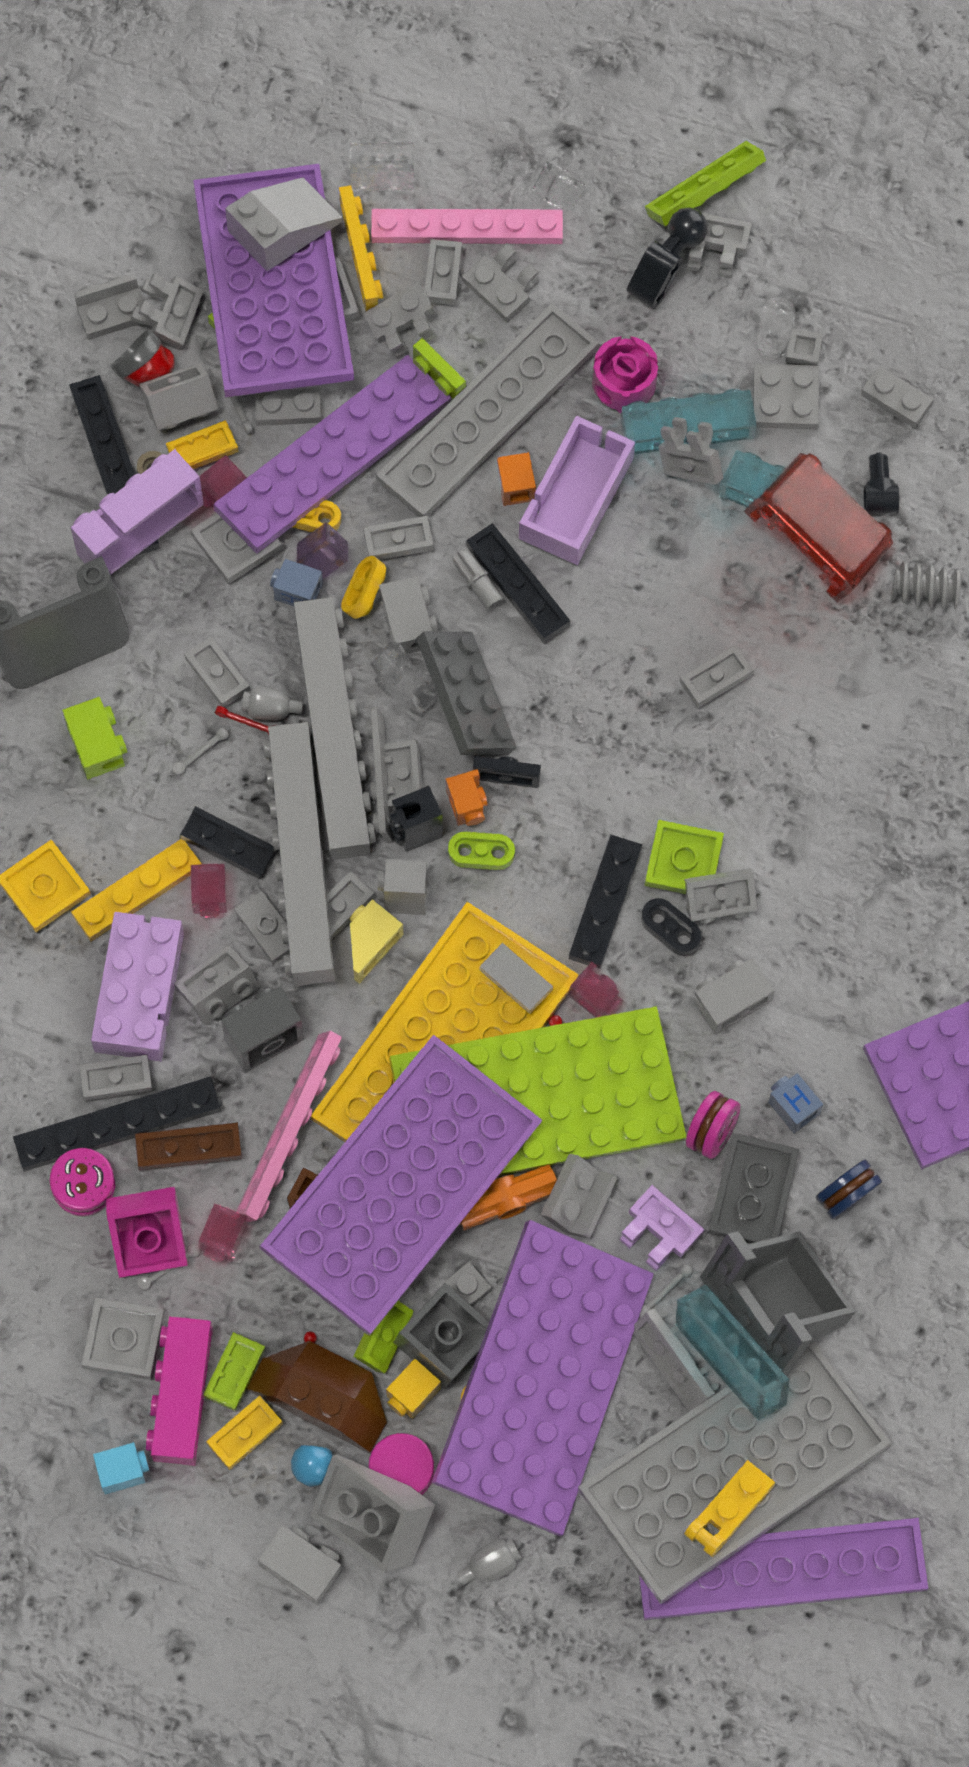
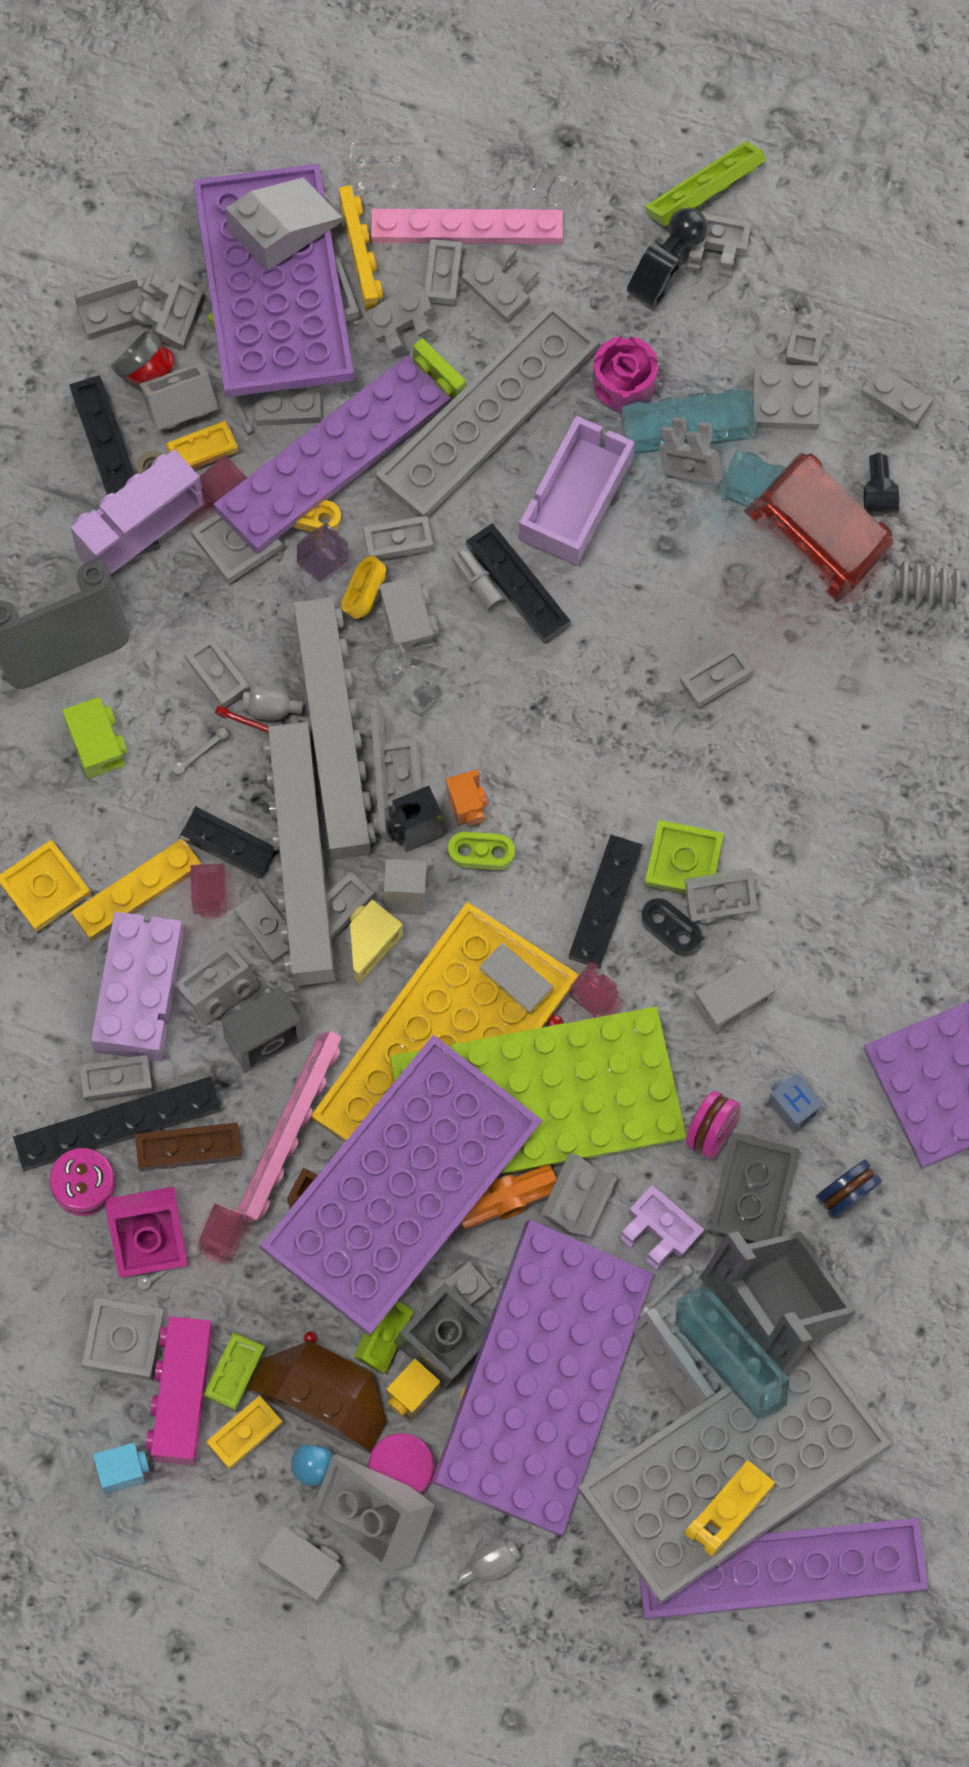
(295, 583): sand blue brick -> none
(466, 693): dark grey plate -> none
(507, 771): black plate -> none
(516, 479): orange panel -> none

